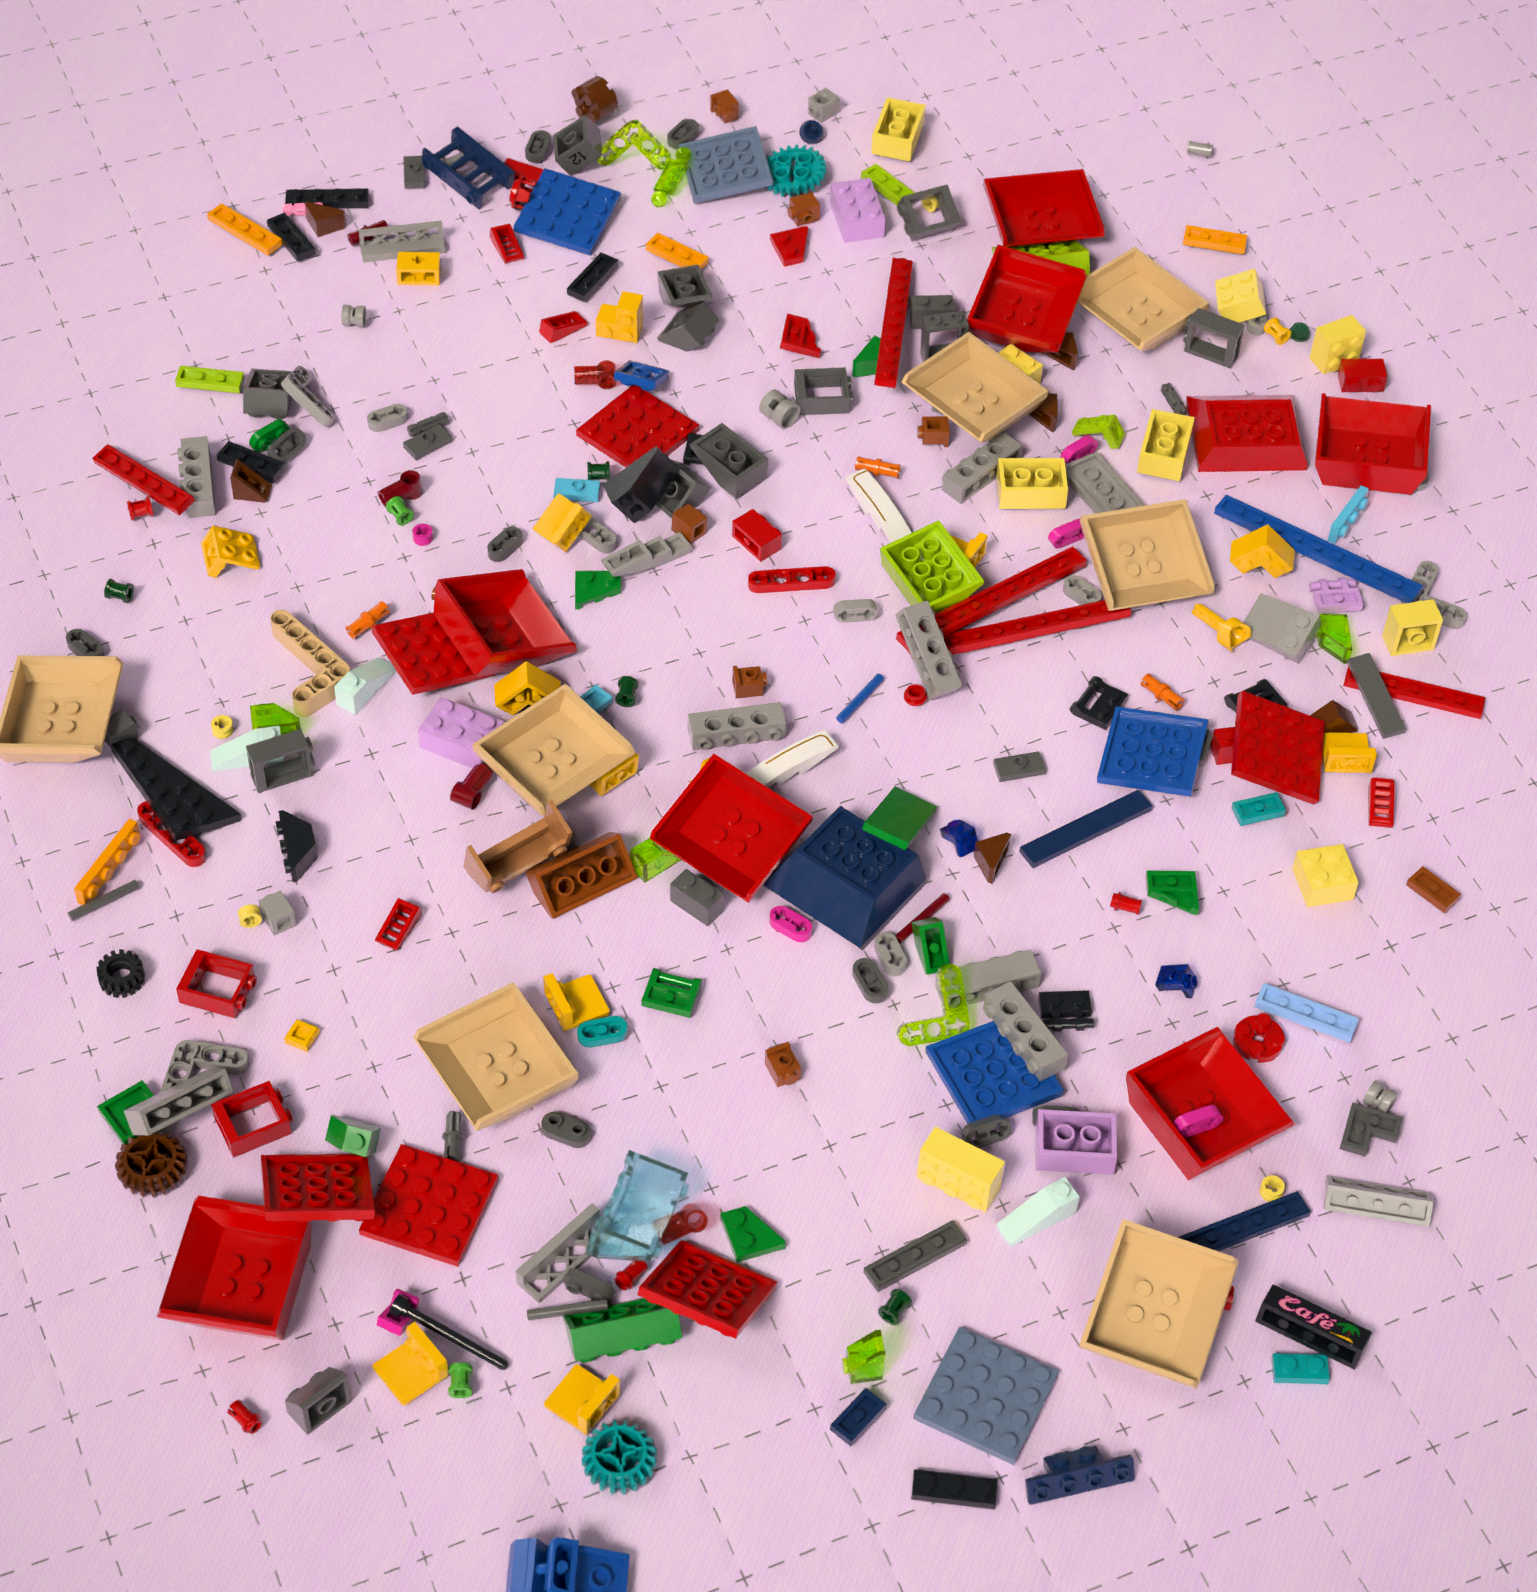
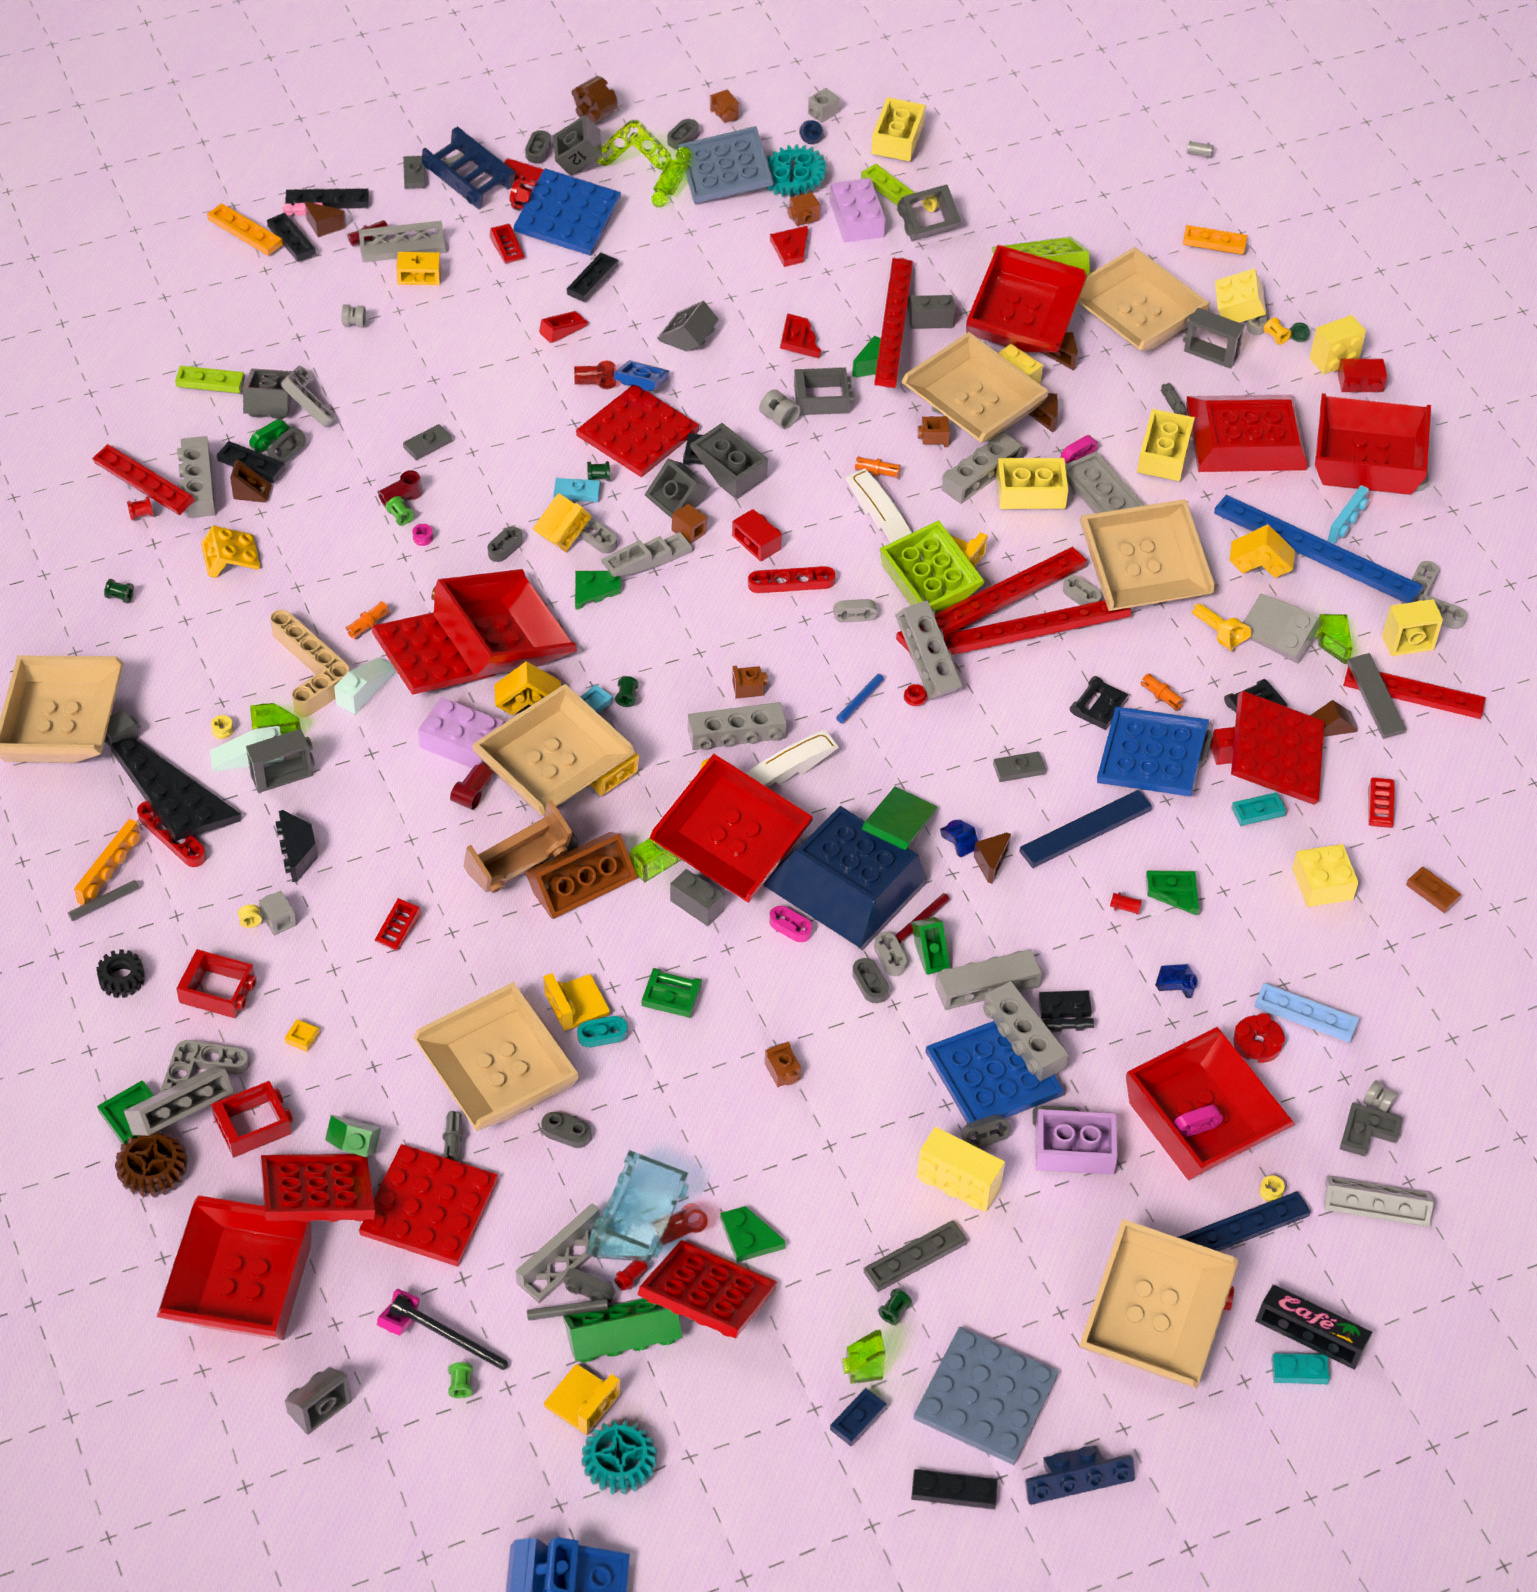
(88, 642): dark grey beam -> none
(249, 1421): red pin -> none
(387, 417): light grey beam -> none
(412, 1366): yellow bracket -> none
(423, 425): dark grey axle -> none
(621, 321): yellow brick -> none
(641, 484): black slope -> none
(675, 252): light orange plate -> none
(683, 285): dark grey slope -> none
(938, 323): dark grey window -> none
(950, 1014): clear neon green beam -> none
(1039, 1212): light aqua slope -> none
(1043, 207): red piece -> none
(1066, 534): dark pink beam -> none
(1105, 424): lime bracket -> none
(1336, 595): lavender plate -> none
(1347, 753): yellow bracket -> none

